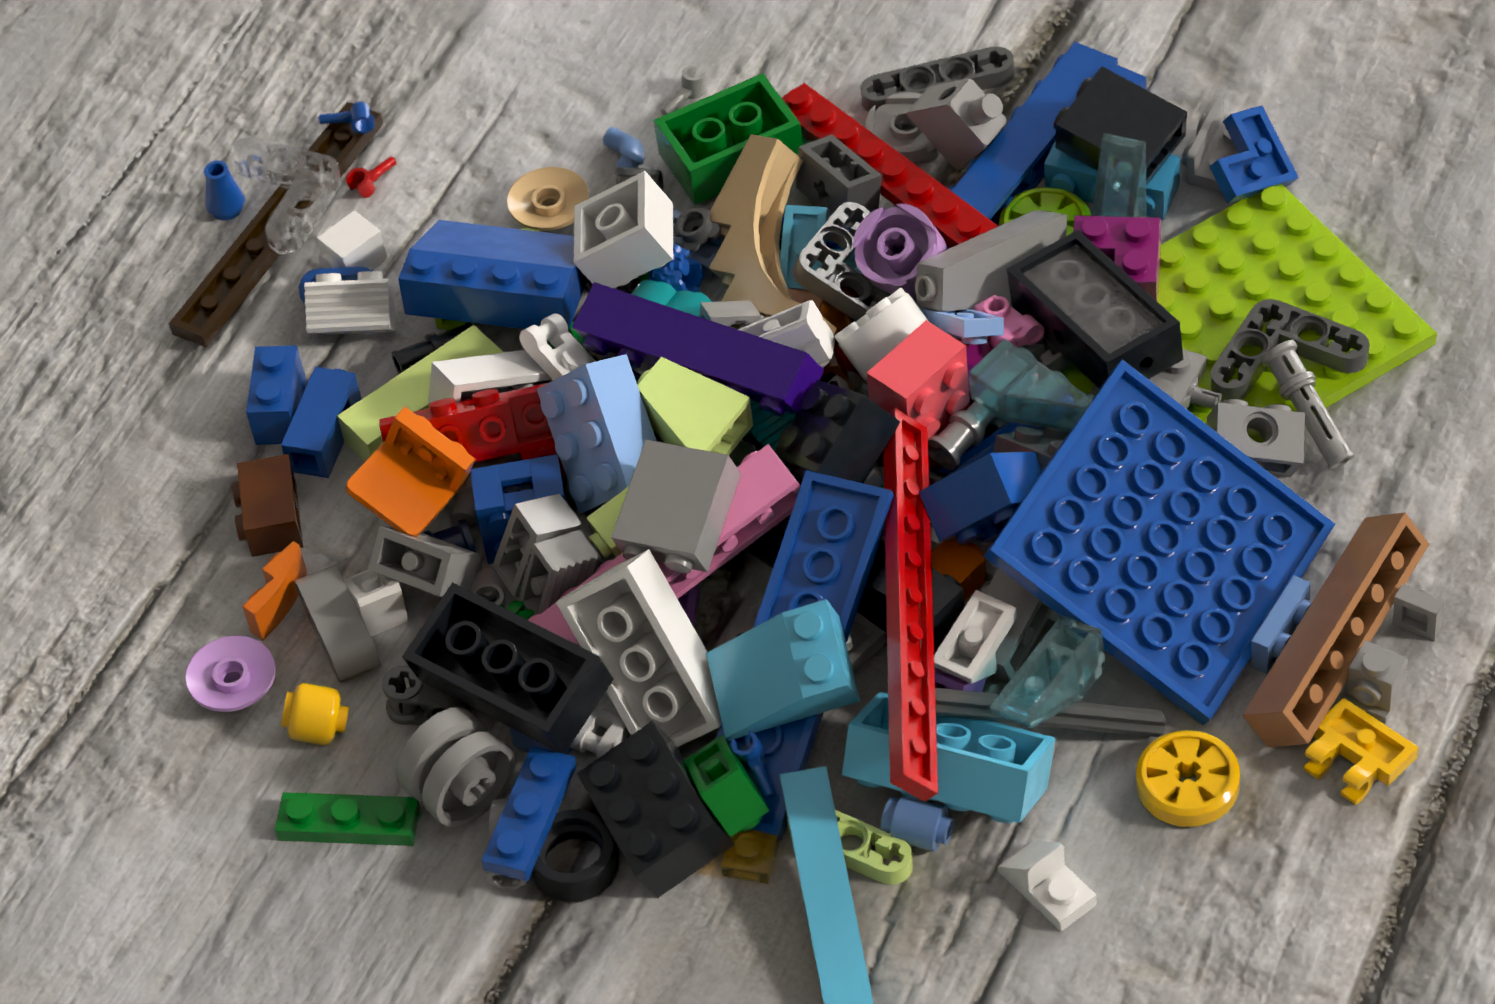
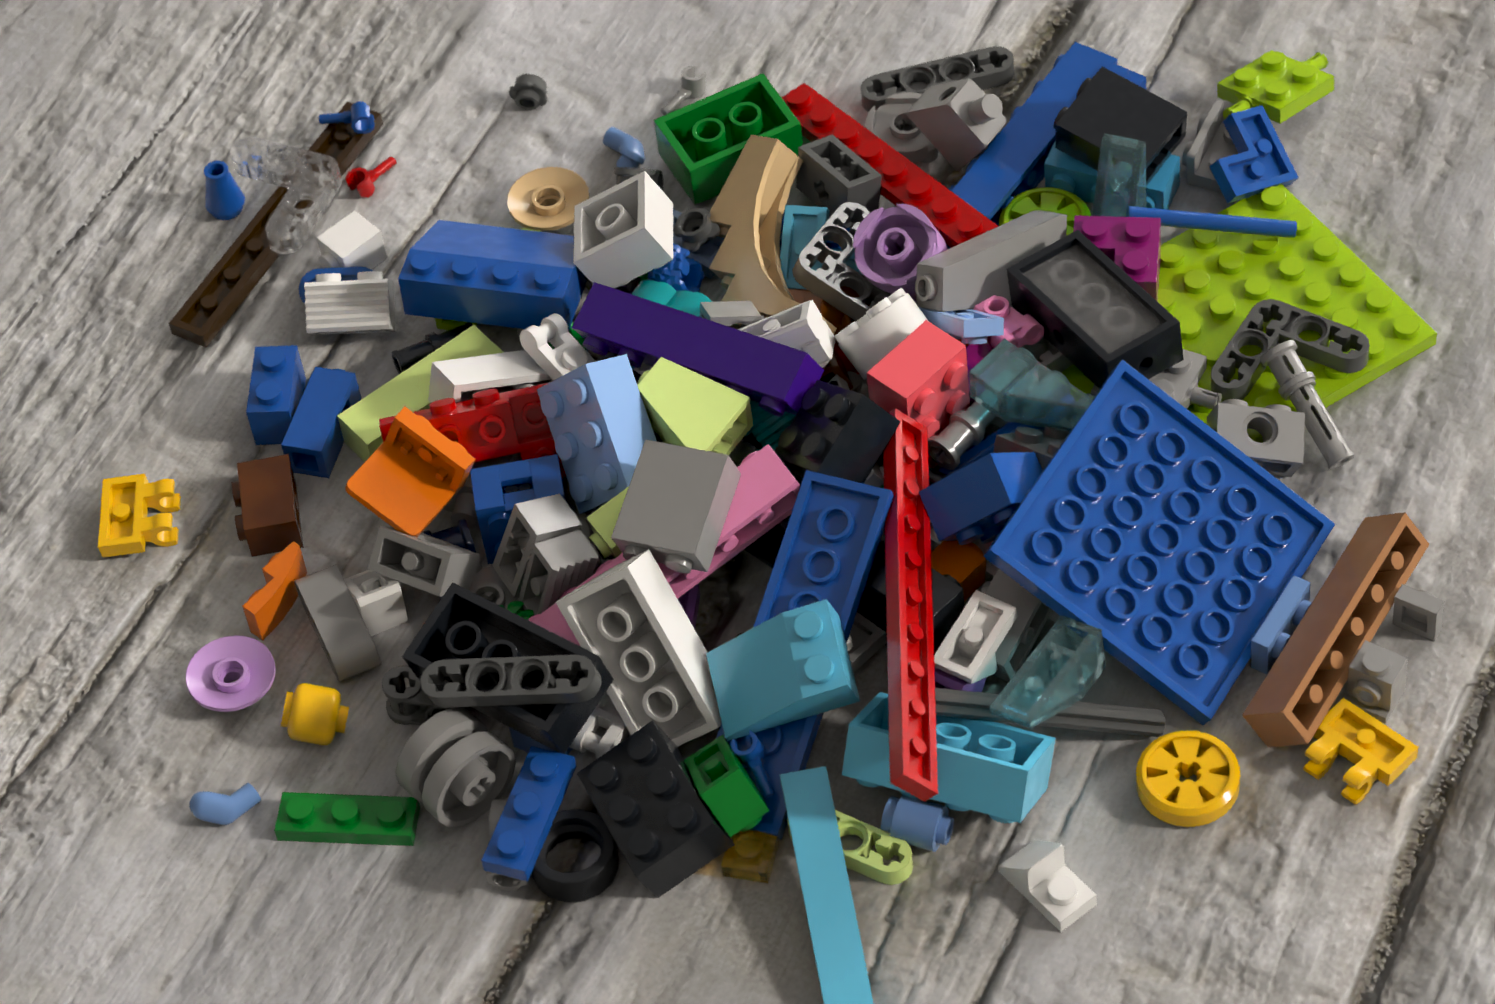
(124, 513): none -> yellow plate
(223, 808): none -> medium blue arm
(509, 688): none -> dark grey beam
(529, 92): none -> dark grey plate
(1217, 222): none -> blue bar
(1277, 84): none -> lime plate

